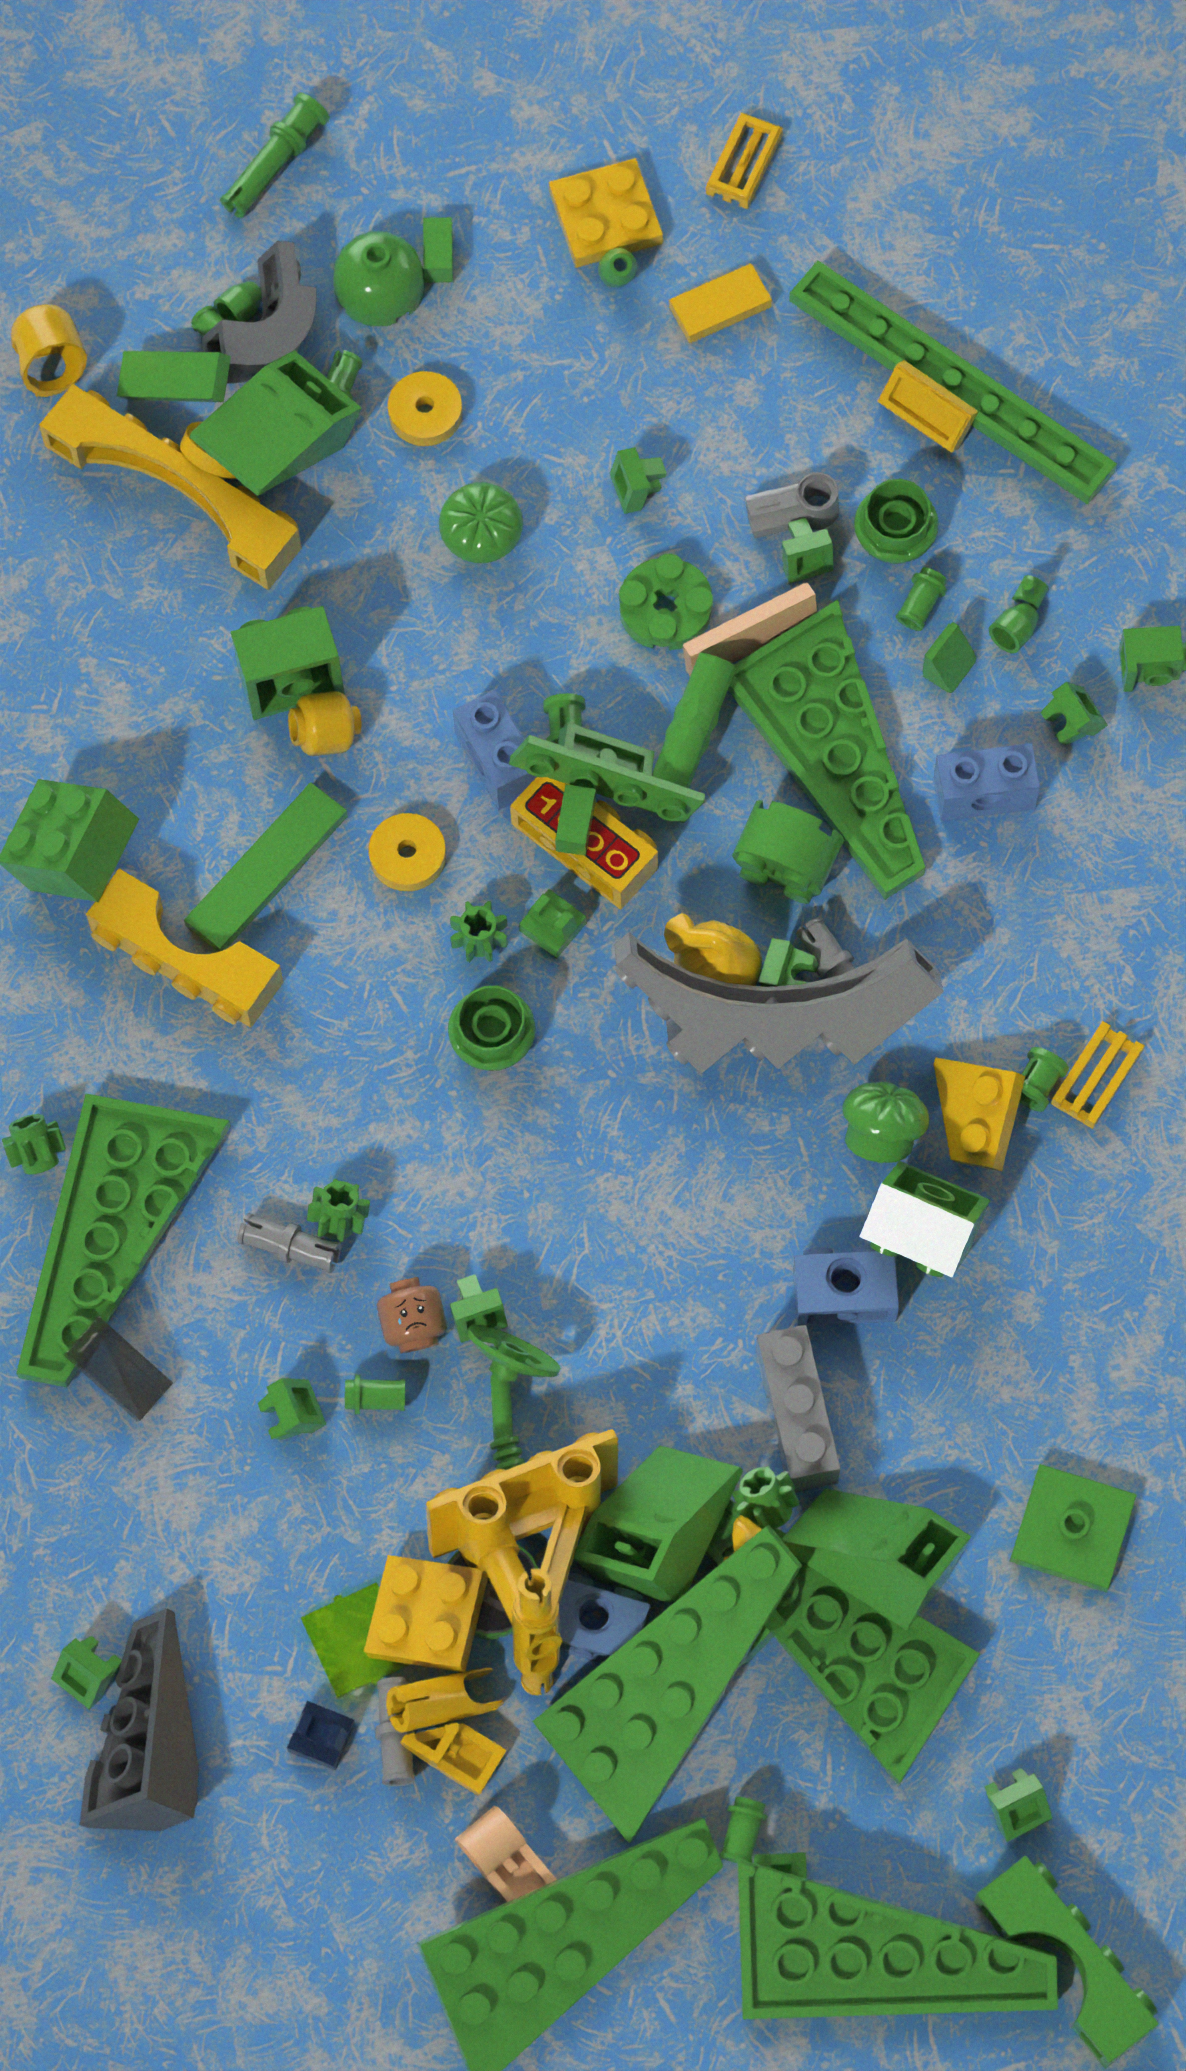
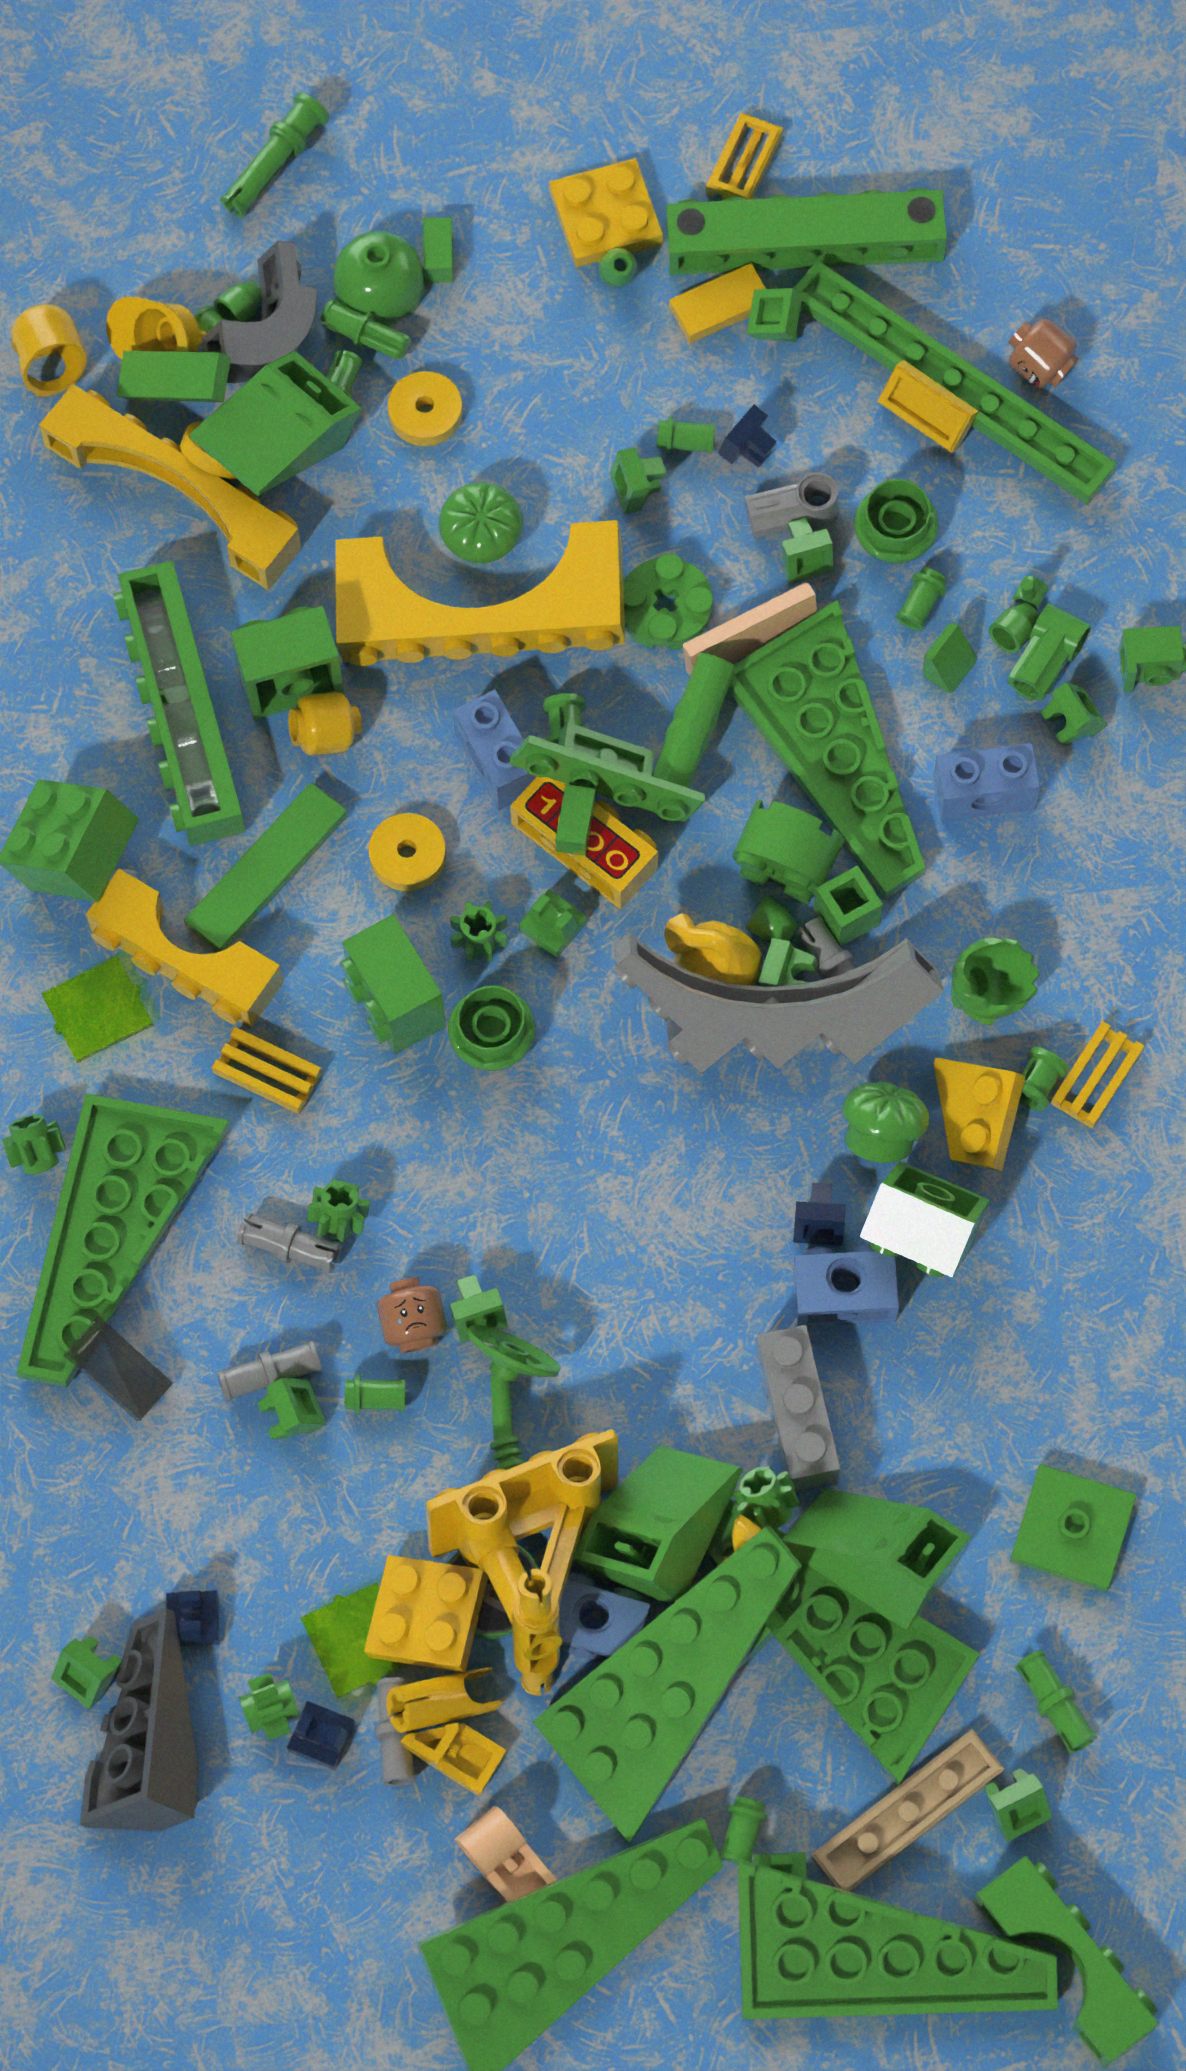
(97, 1009): none -> clear neon green piece
(151, 326): none -> yellow piece
(180, 703): none -> bright green piece
(195, 1616): none -> dark blue tile
(268, 1369): none -> light grey pin
(269, 1706): none -> bright green gear
(274, 1053): none -> yellow tile
(364, 329): none -> bright green axle
(392, 984): none -> bright green brick
(571, 608): none -> yellow arch
(685, 436): none -> bright green pin
(748, 439): none -> dark blue tile
(772, 921): none -> bright green hose
(775, 314): none -> bright green tile
(801, 230): none -> bright green piece
(819, 1219): none -> dark blue tile
(848, 905): none -> bright green brick
(907, 1813): none -> tan tile
(993, 979): none -> bright green hair
(1042, 353): none -> nougat head
(1052, 643): none -> bright green piece
(1056, 1701): none -> bright green pin

